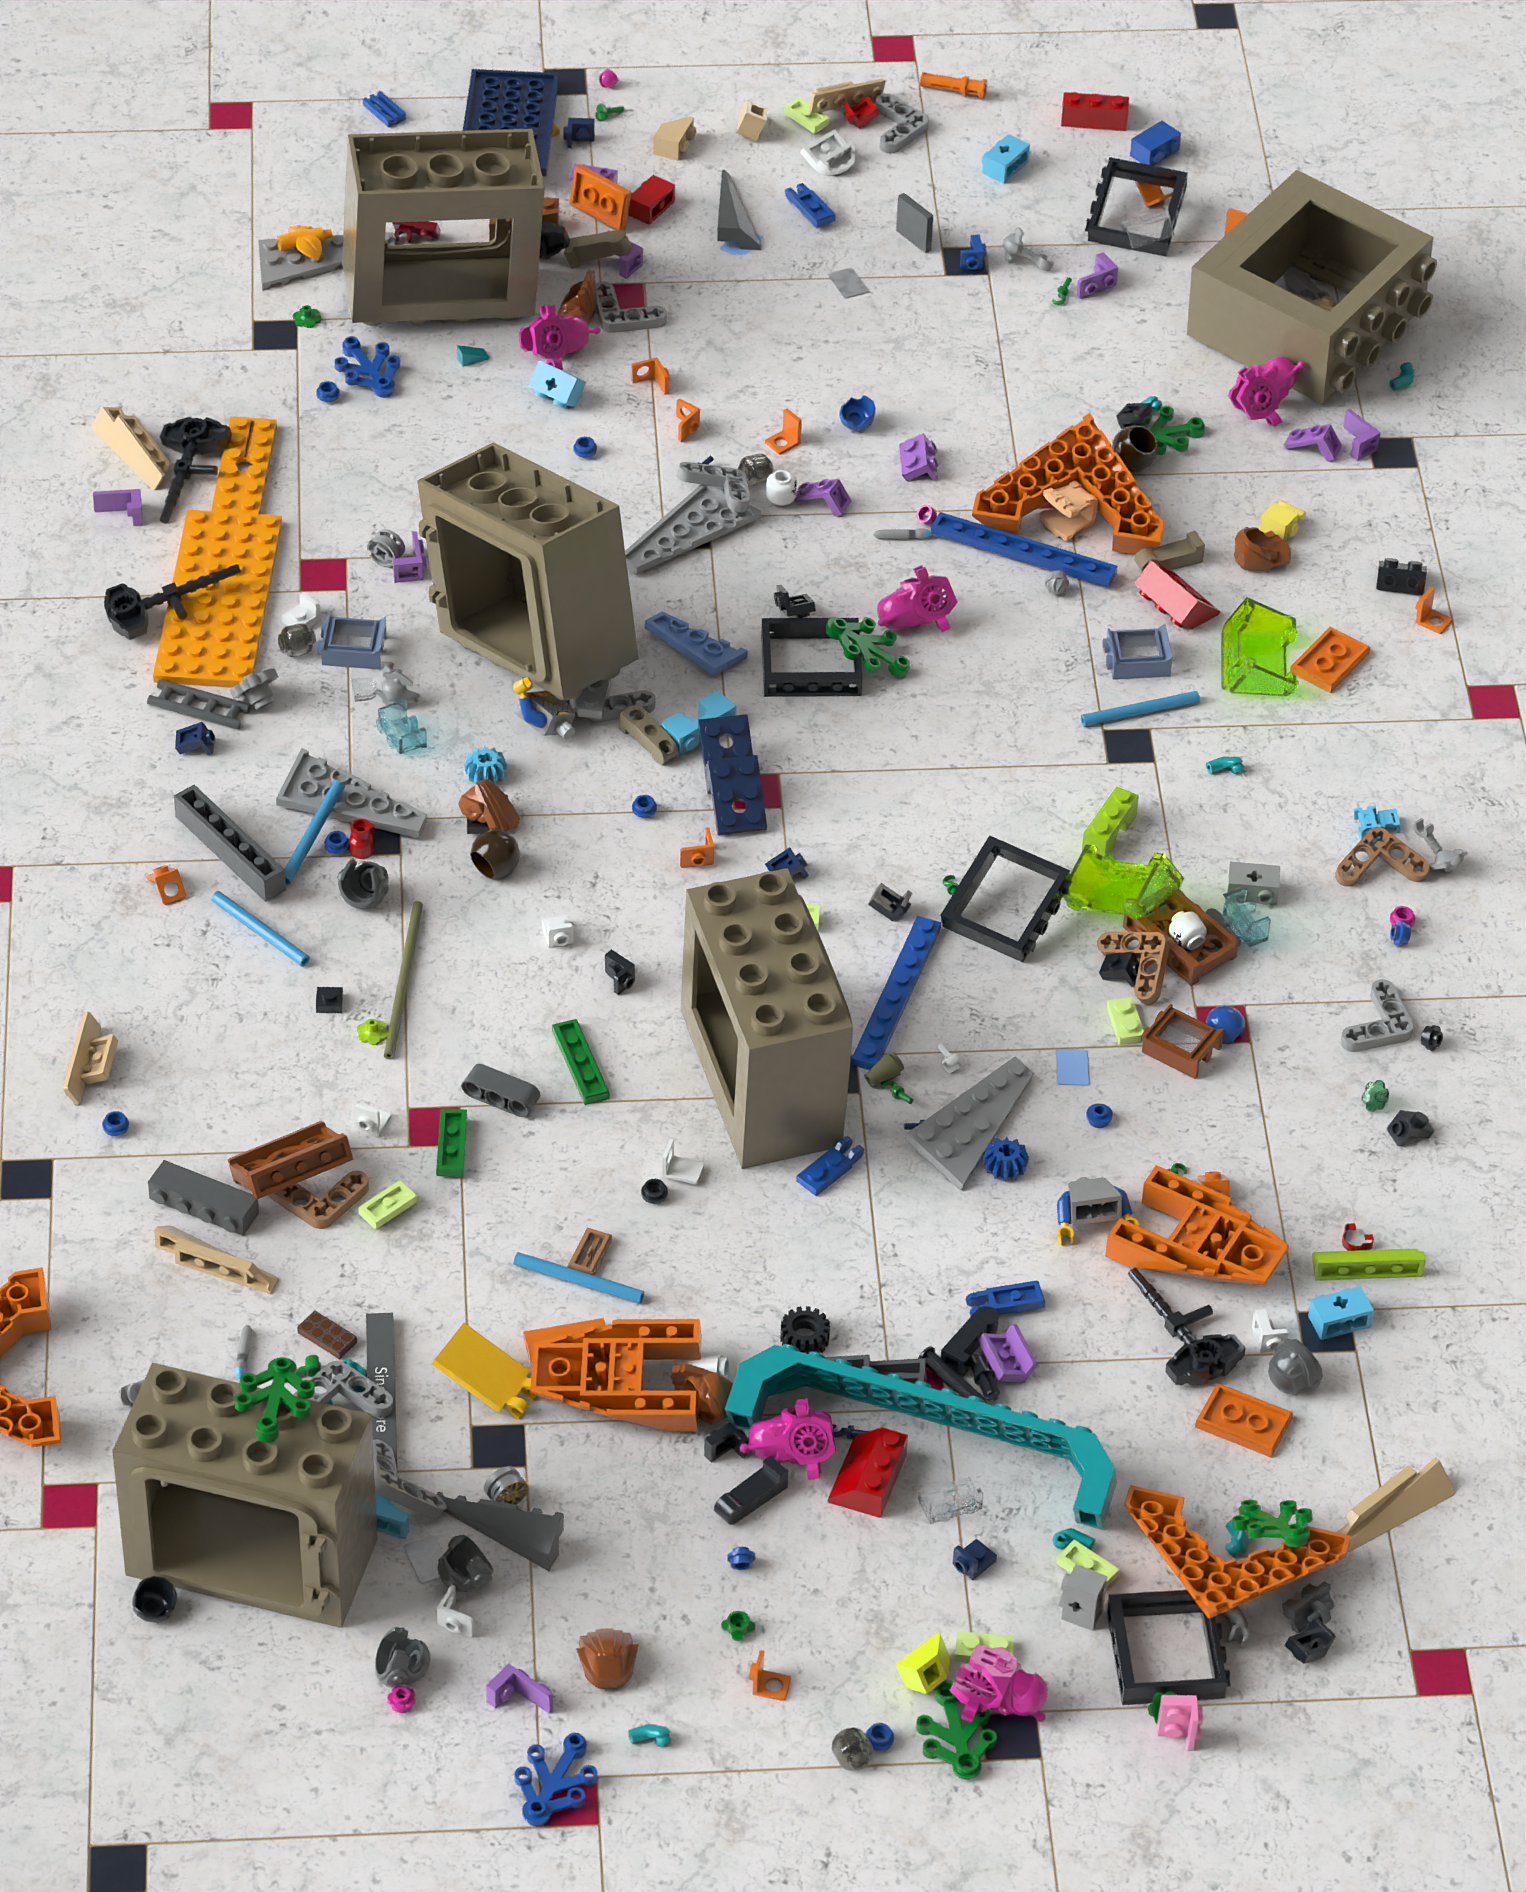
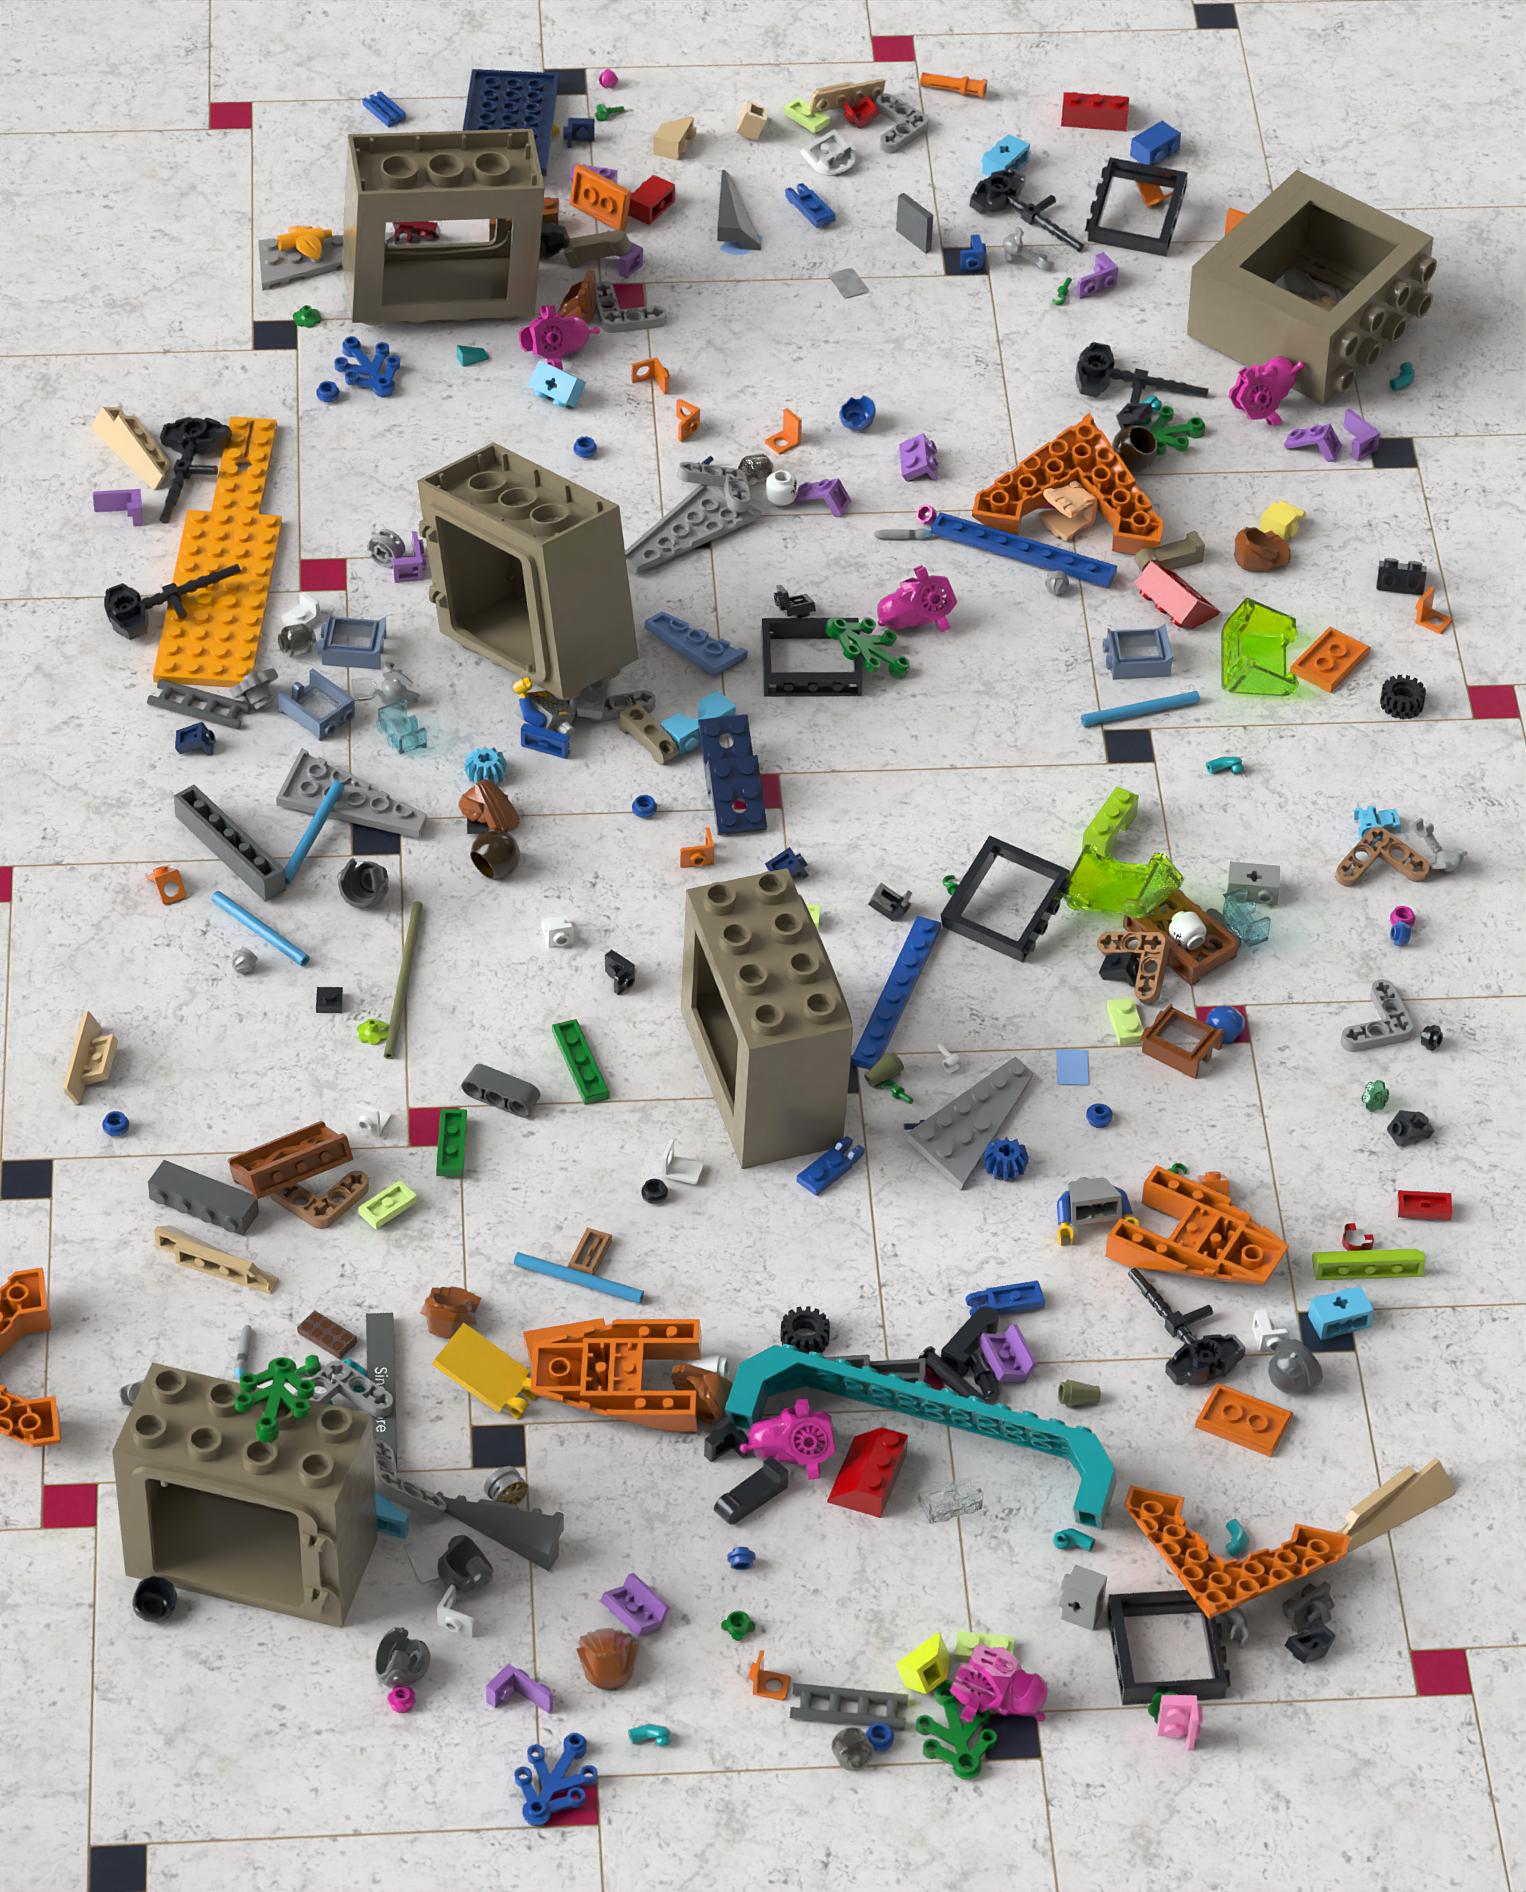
(243, 960): none -> light grey plate
(319, 706): none -> sand blue window
(336, 842): blue plate -> none
(361, 839): red piece -> none
(448, 1309): none -> dark orange hair
(545, 741): none -> blue tile
(636, 1606): none -> medium lavender bracket
(834, 1715): none -> dark grey bar
(849, 1432): dark blue hand -> none
(973, 1559): dark blue bracket -> none
(1004, 189): none -> black bar
(1077, 1393): none -> olive cone
(1080, 1555): yellowish green plate -> none
(1097, 368): none -> black bar
(1148, 228): clear panel -> none
(1266, 1526): green plant -> none
(1401, 706): none -> black tyre
(1424, 1205): none -> red plate

